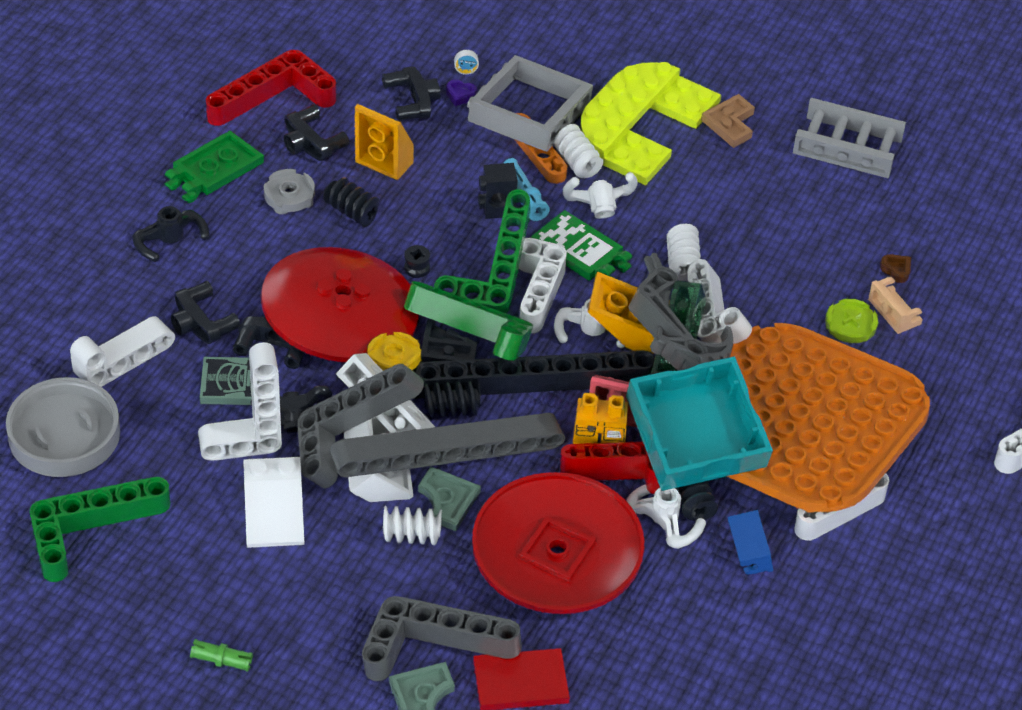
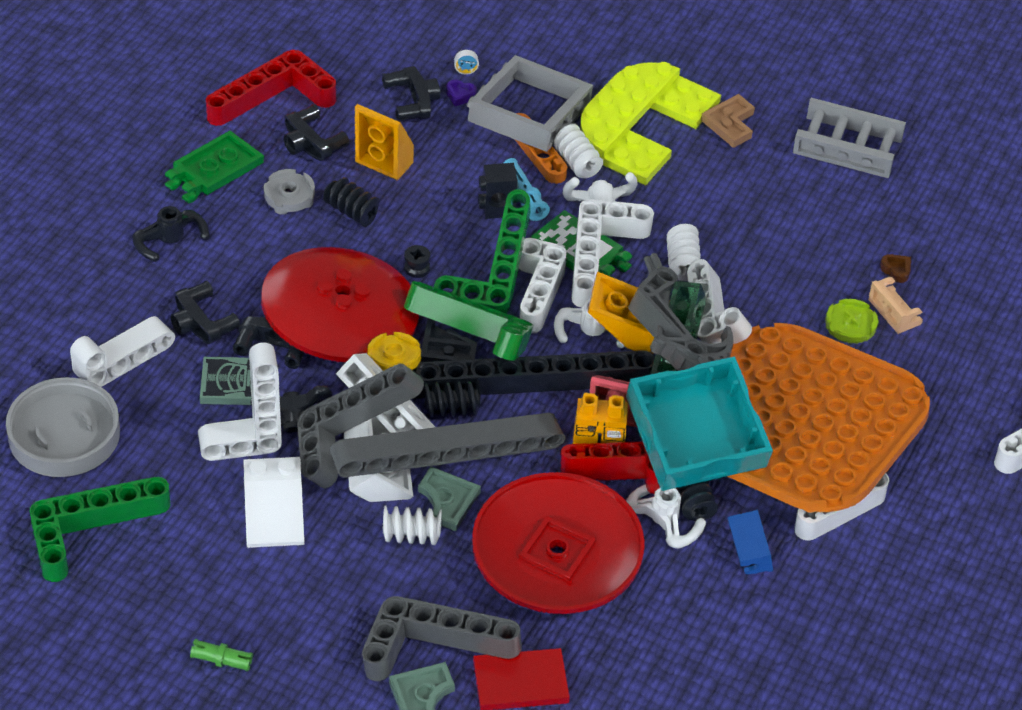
(599, 219): none -> white beam

